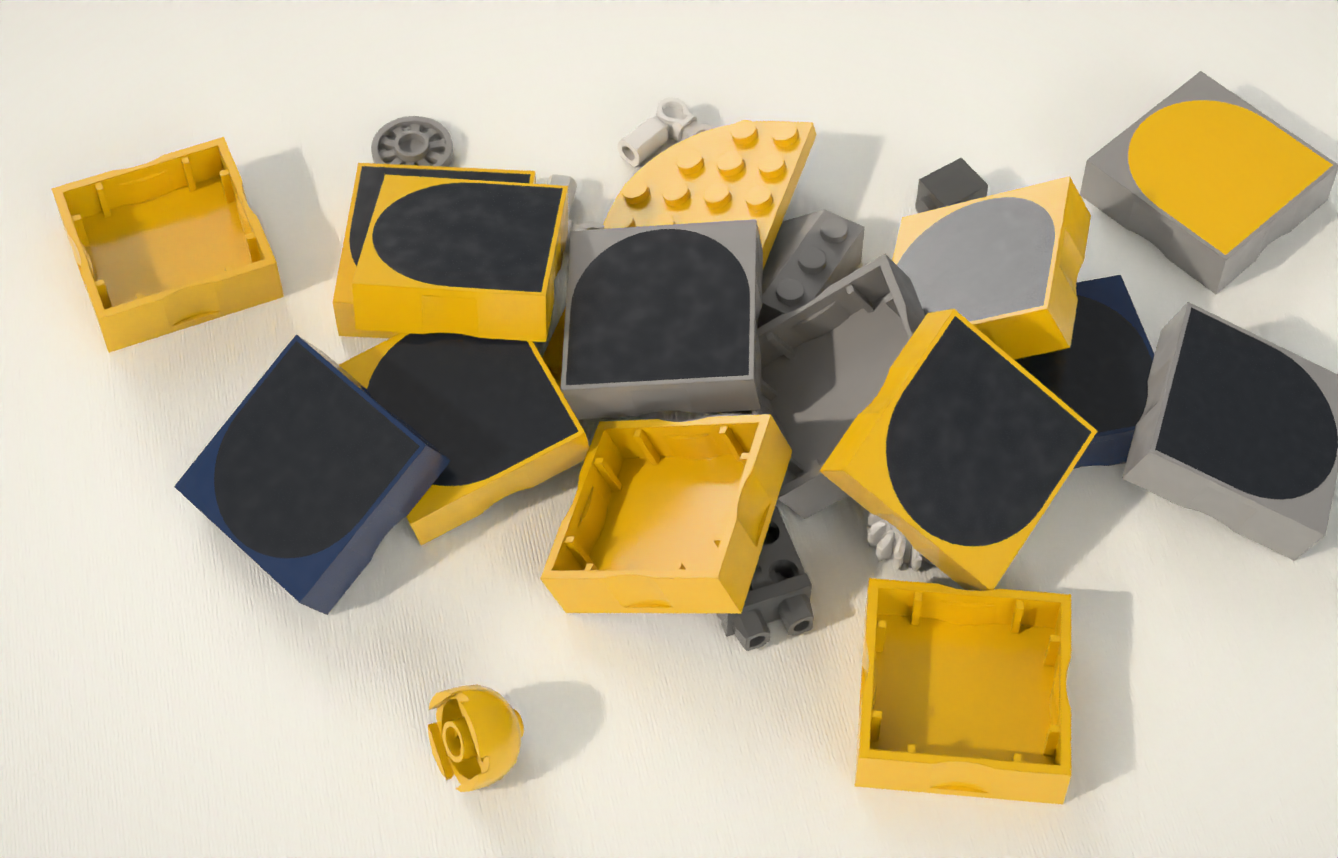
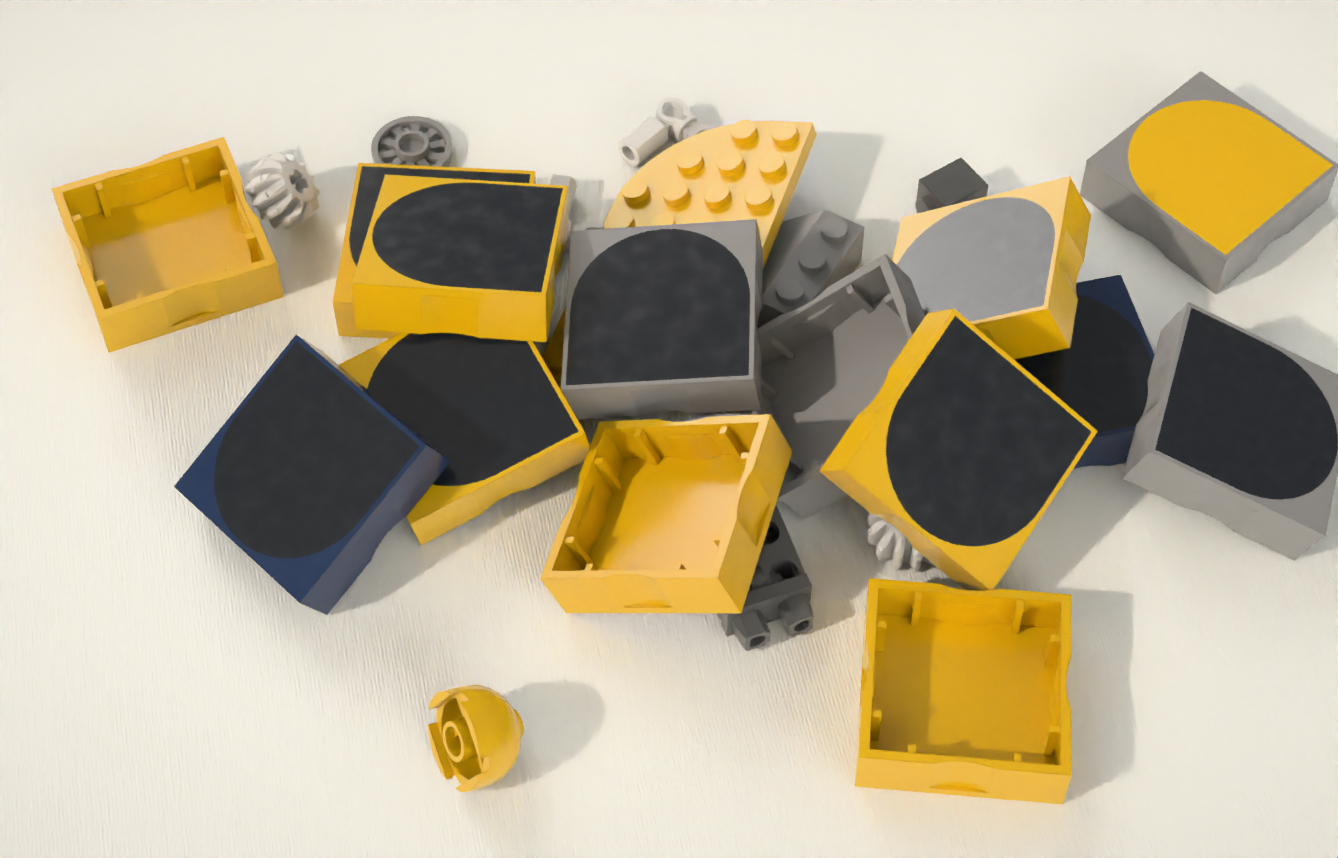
(282, 191): none -> white gear

